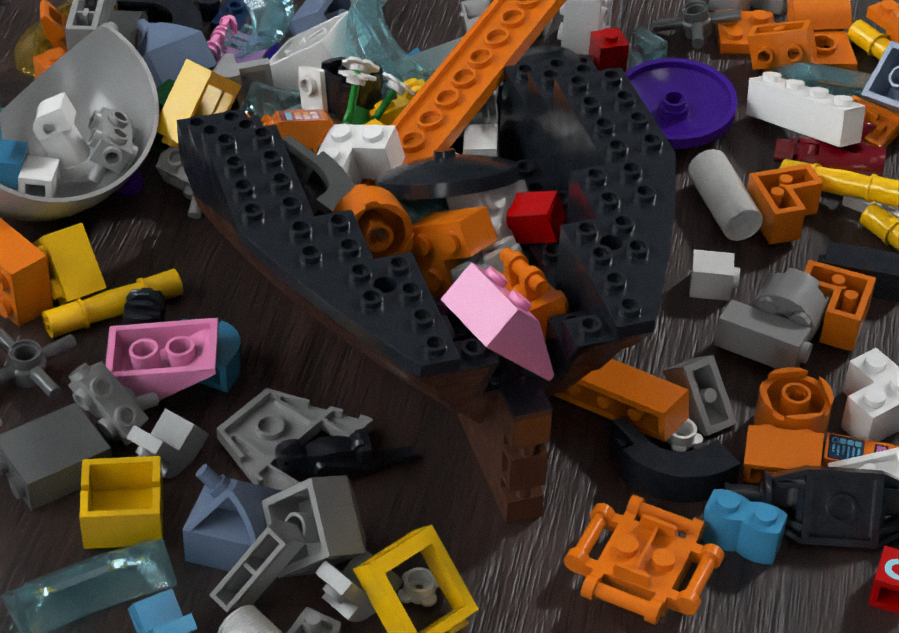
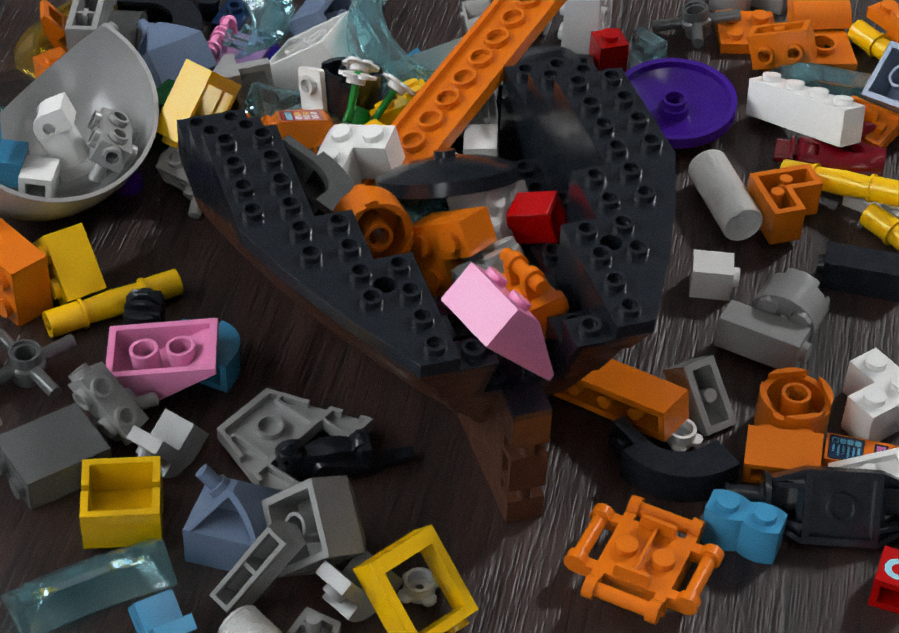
(848, 305): orange brick -> none

